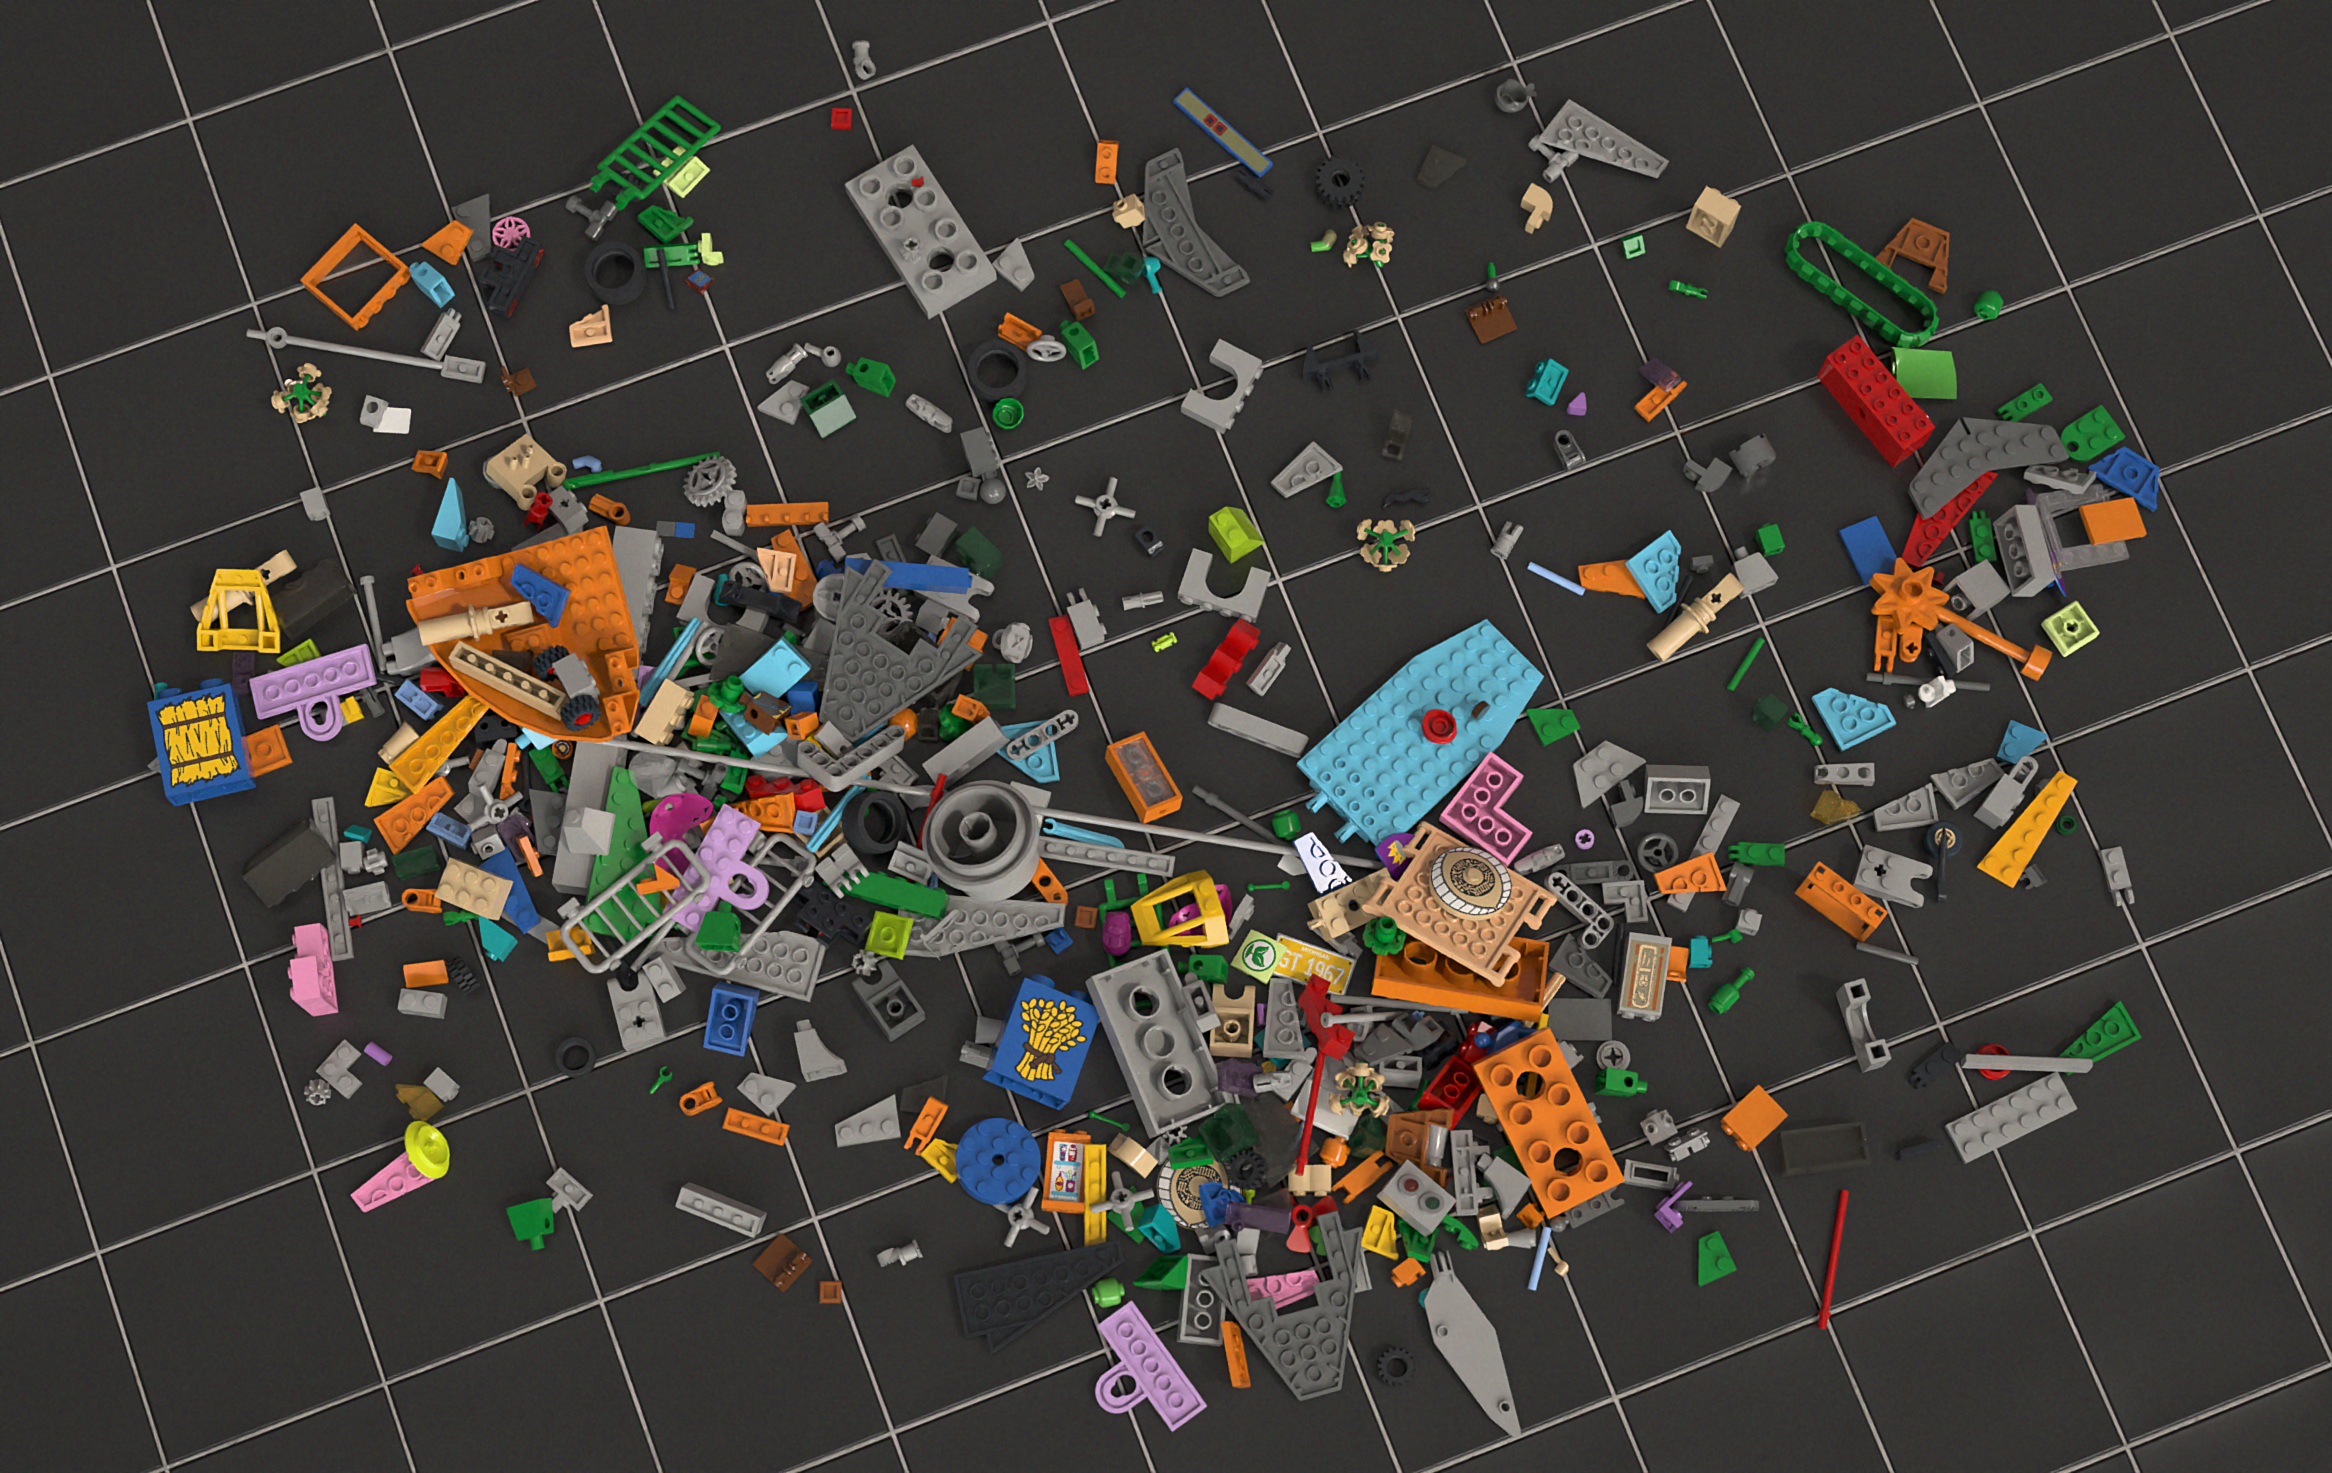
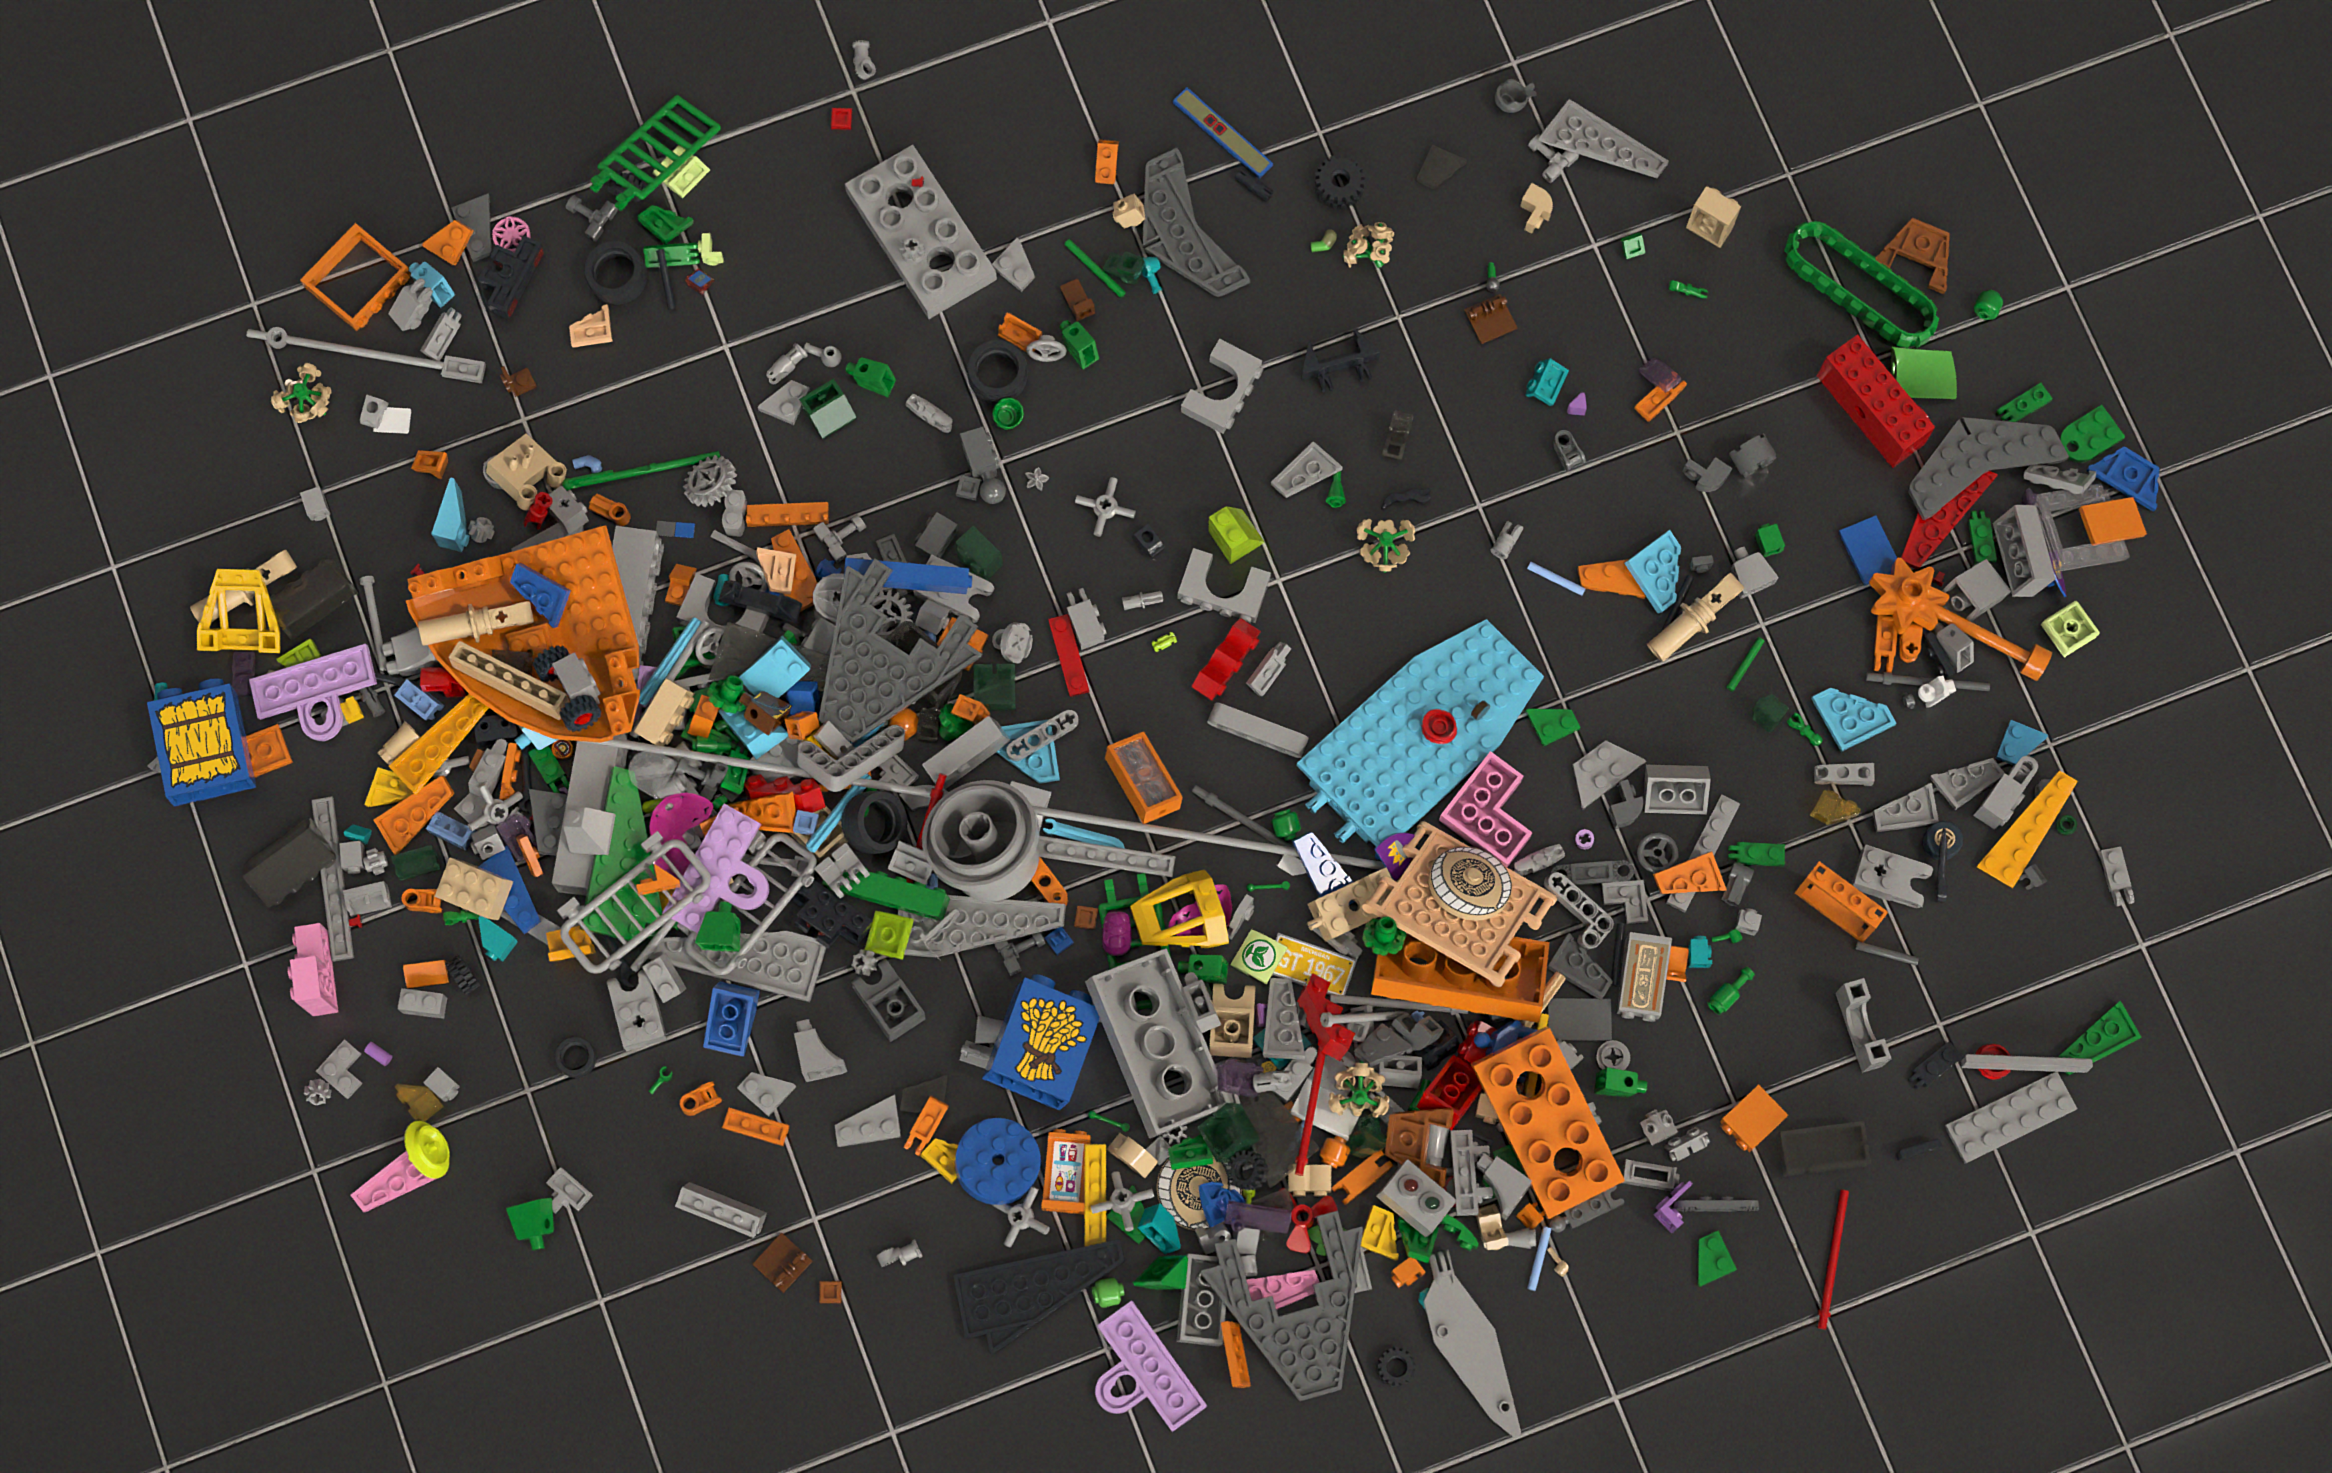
(411, 305): none -> light grey hinge

